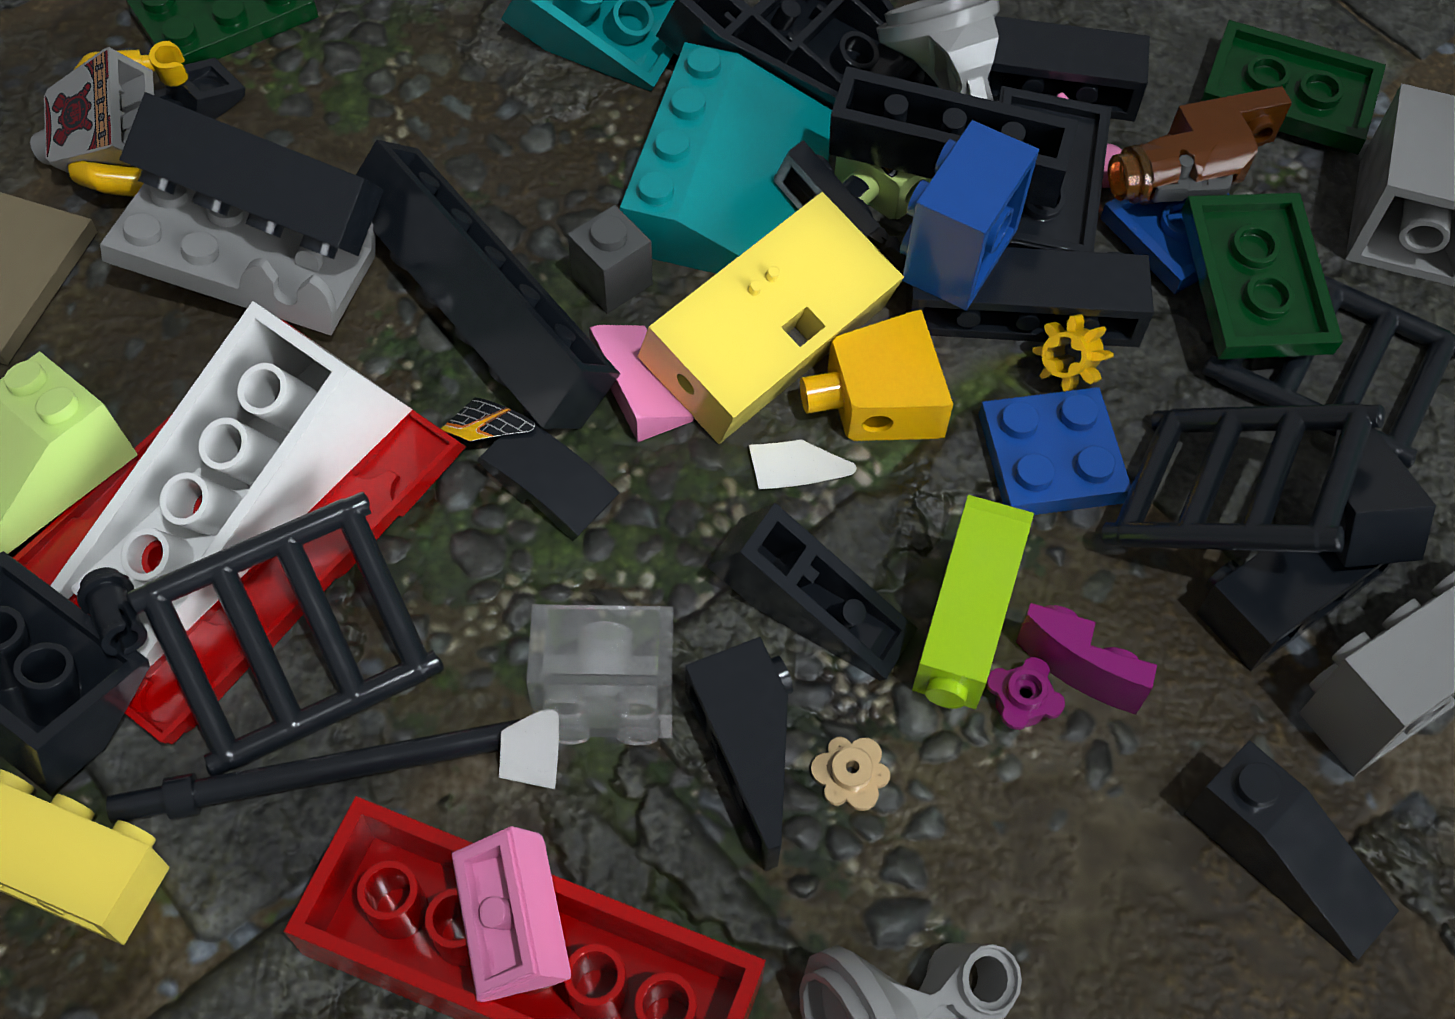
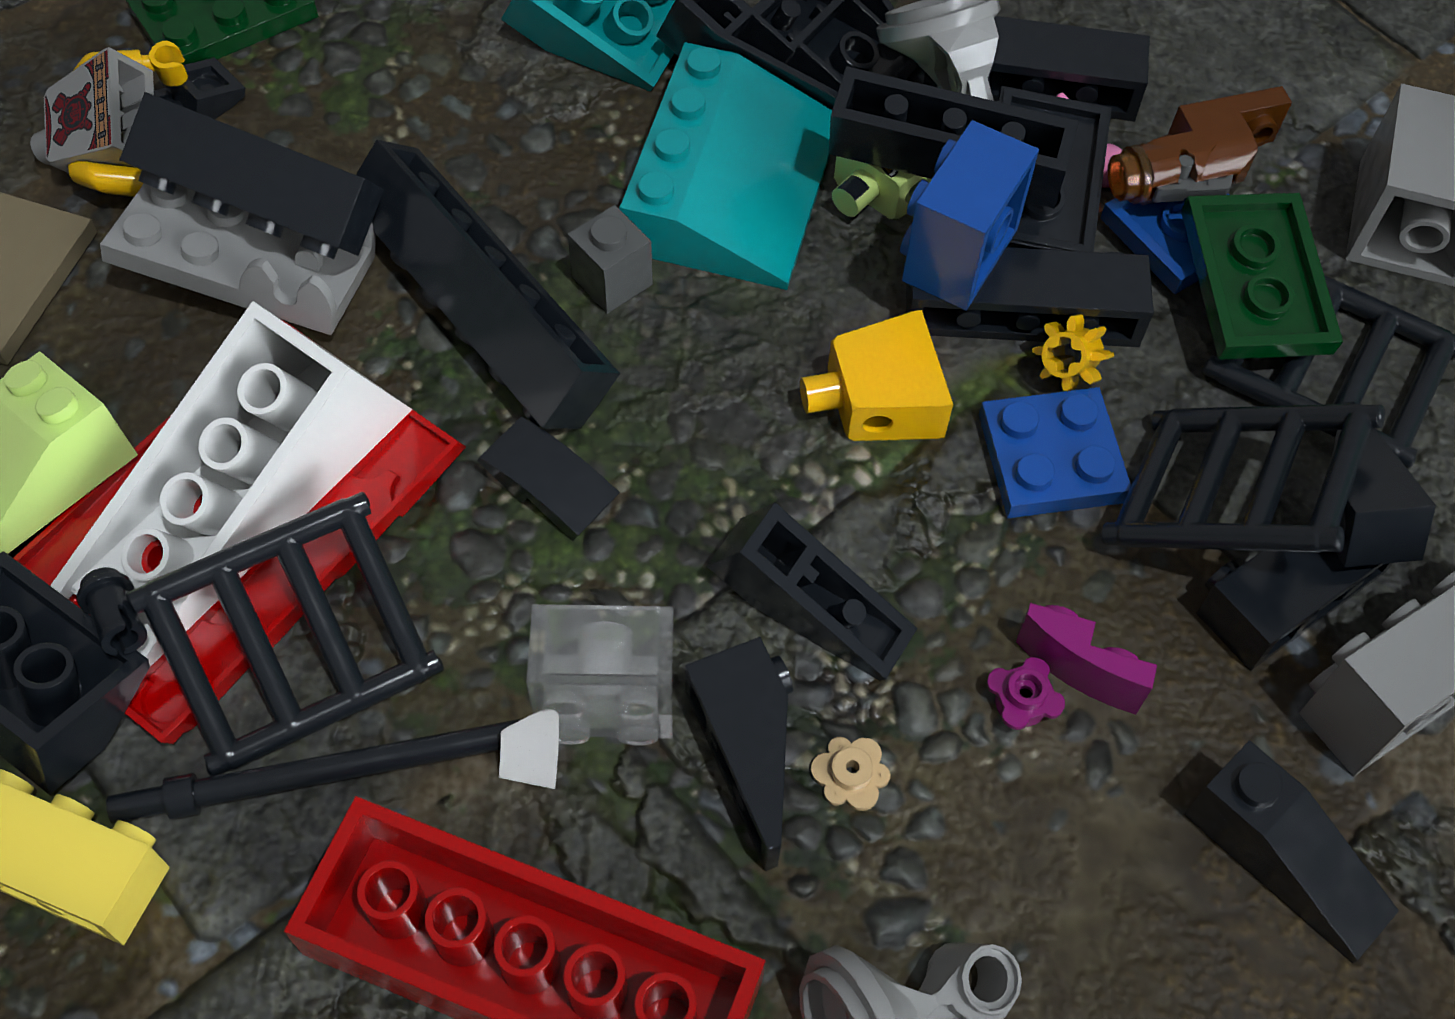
(486, 419): sticker -> none
(510, 914): bright pink slope -> none
(641, 396): bright pink slope -> none
(768, 316): light yellow brick -> none
(796, 464): white sticker -> none
(808, 174): black hinge -> none
(972, 603): lime slope -> none
(1328, 88): dark green plate -> none

